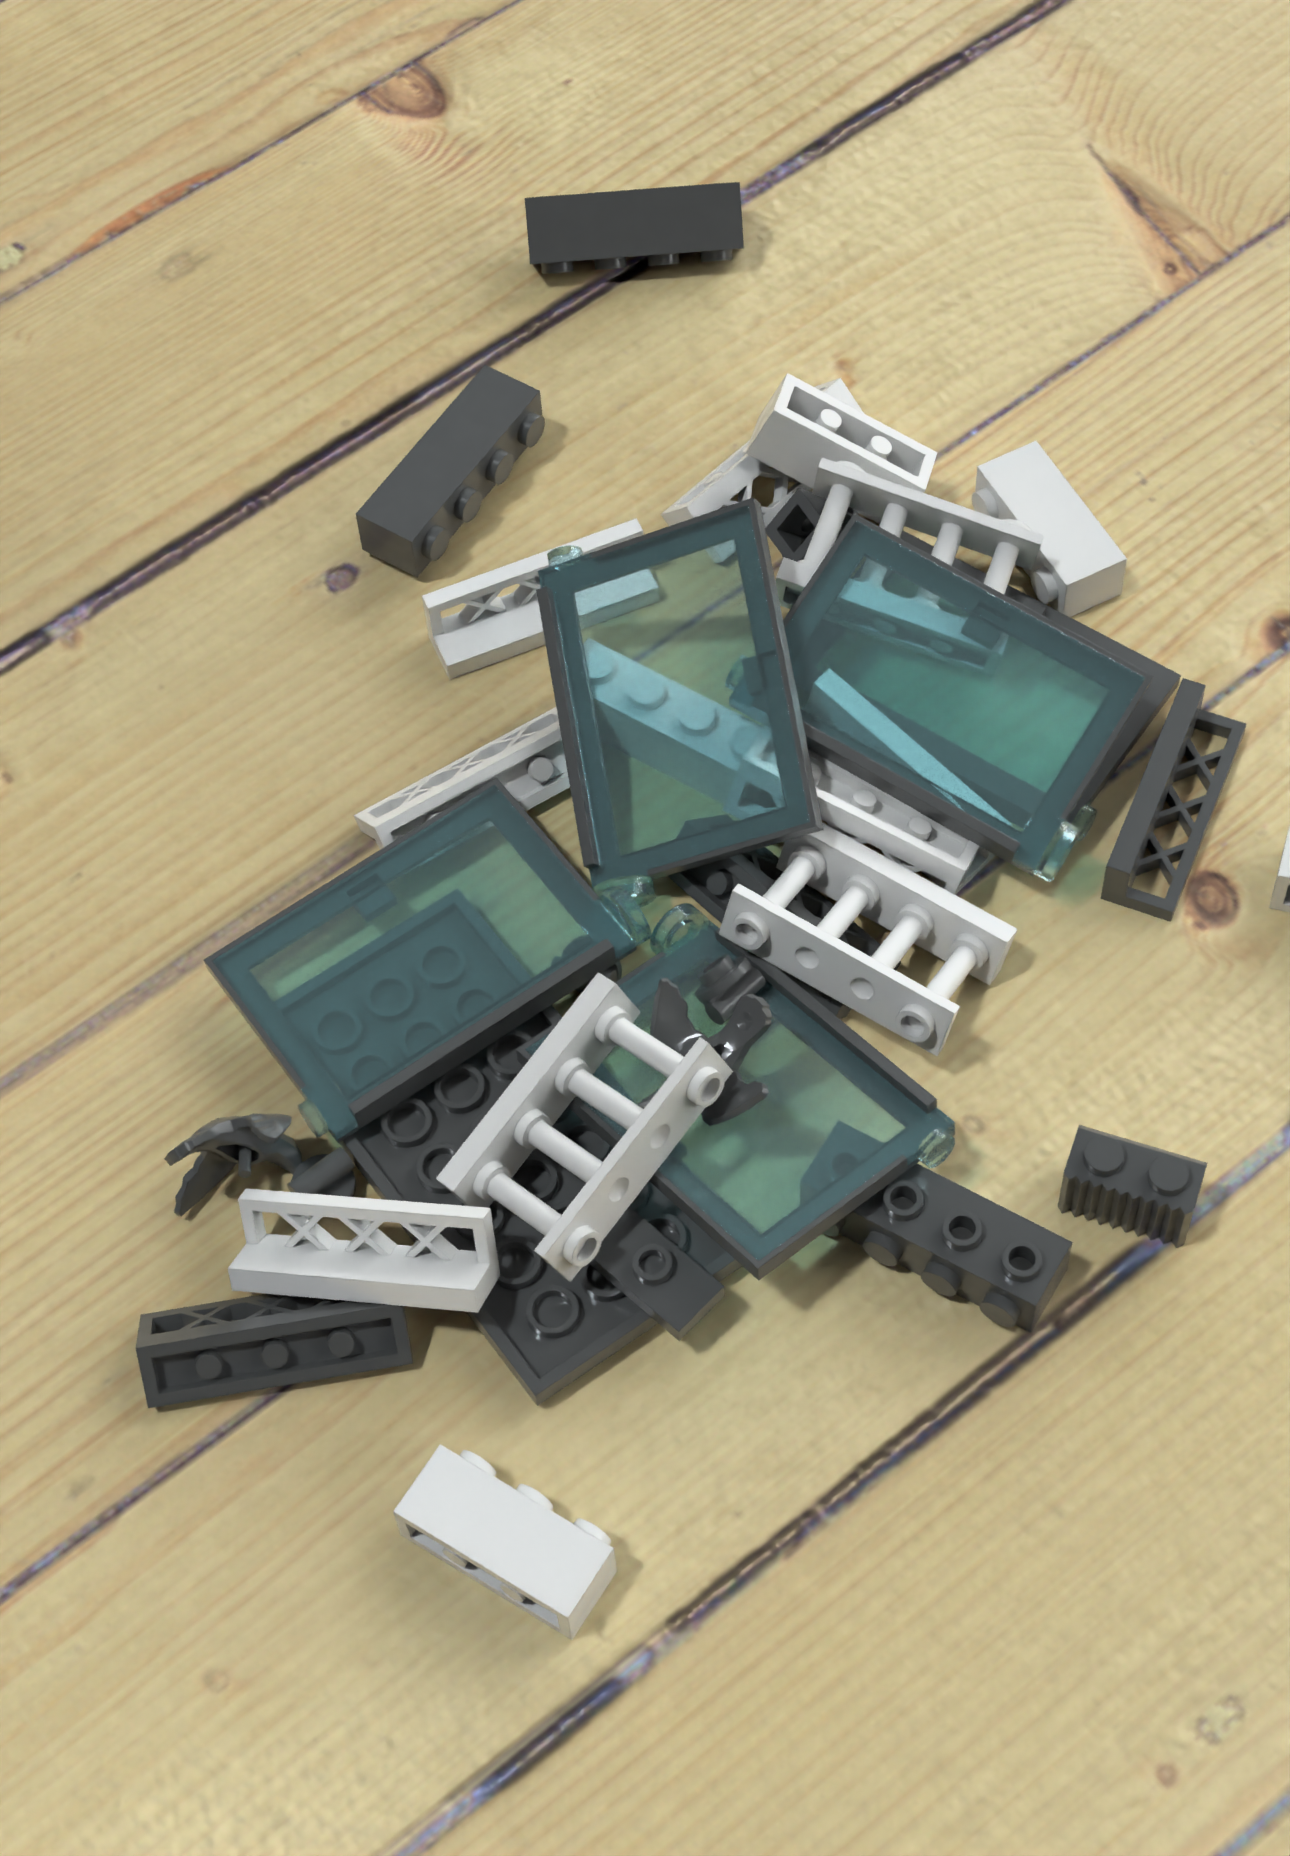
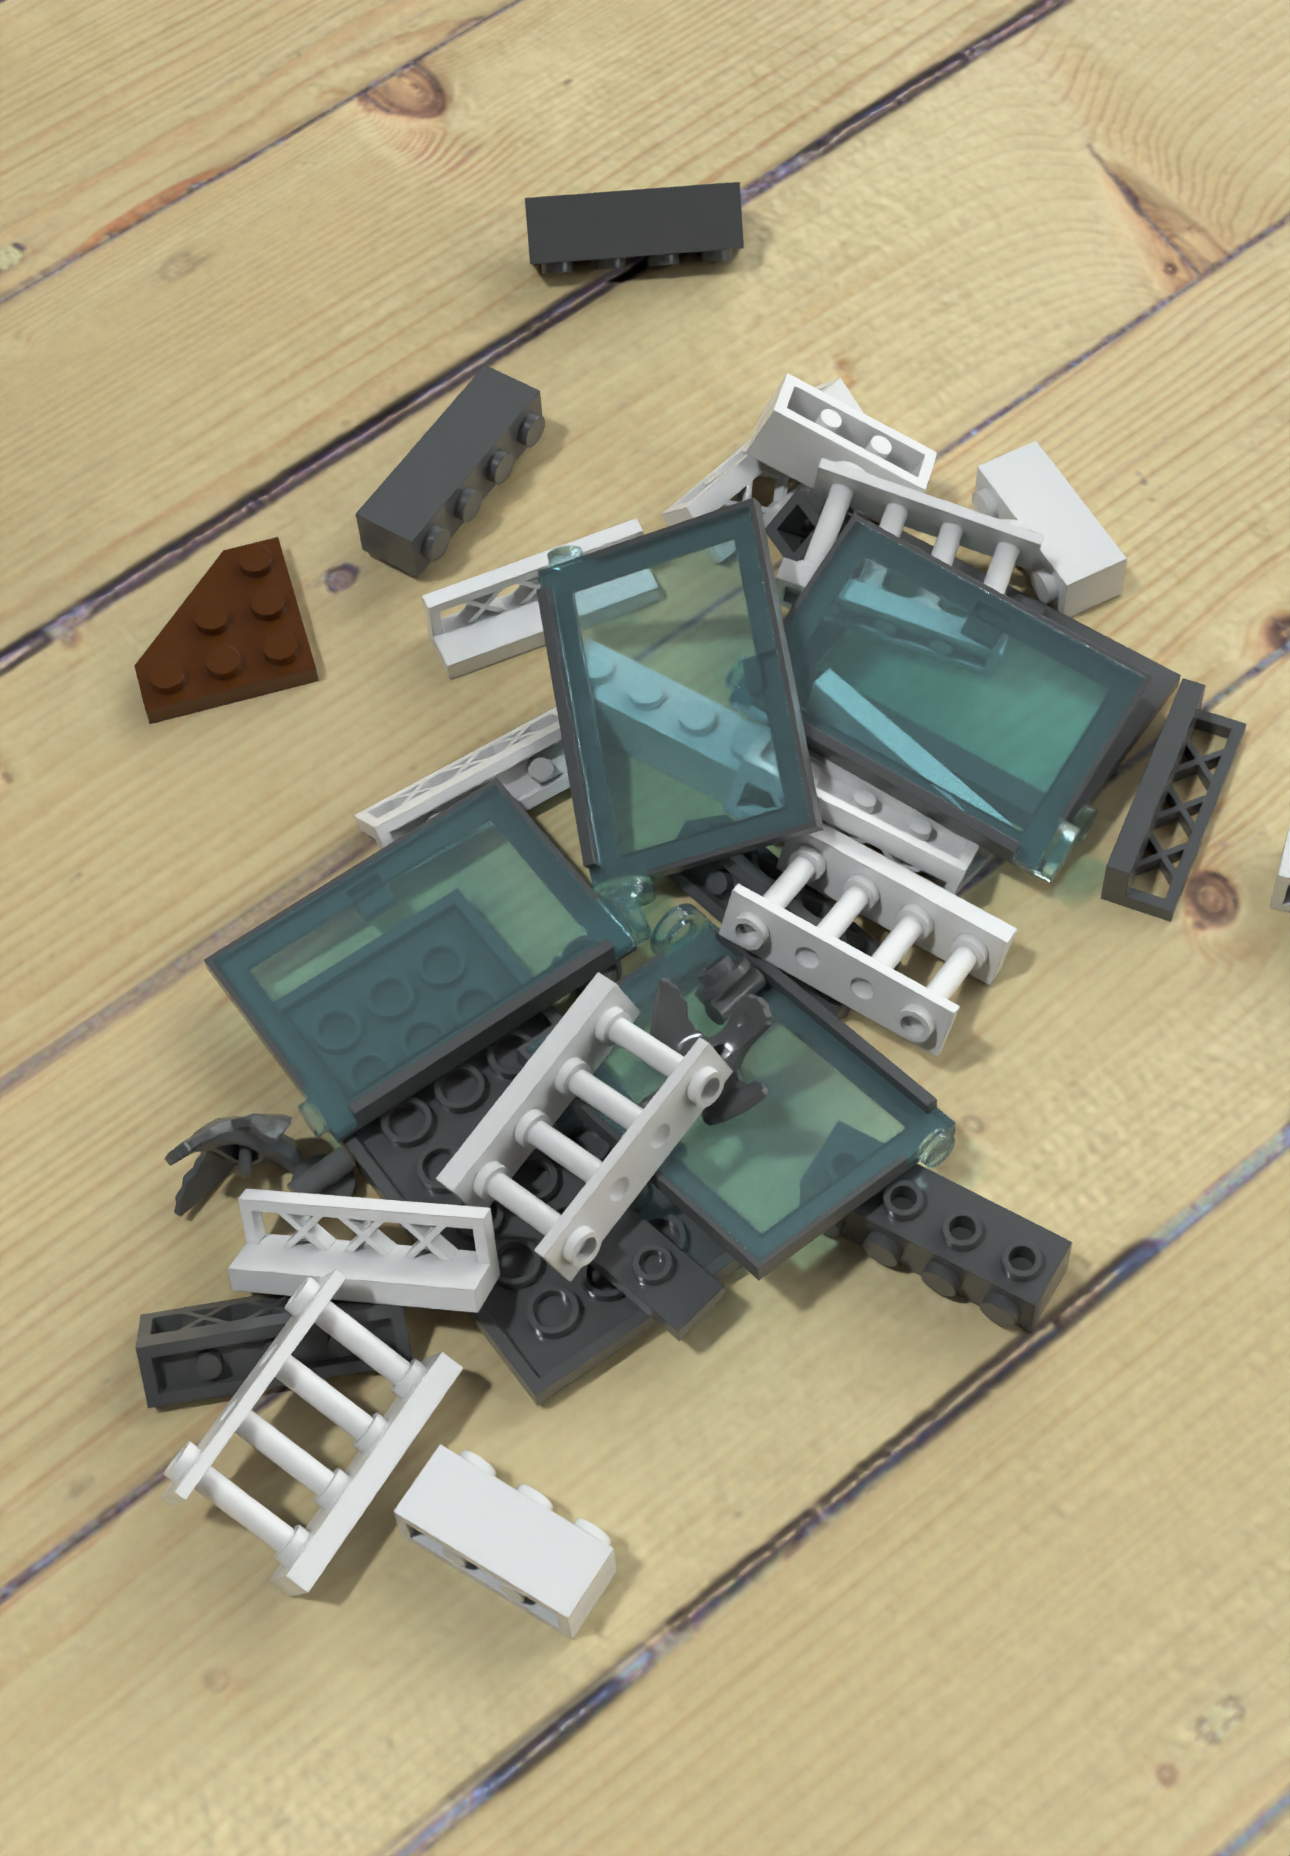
(229, 638): none -> reddish brown plate
(340, 1494): none -> white fence
(1131, 1185): dark grey brick -> none

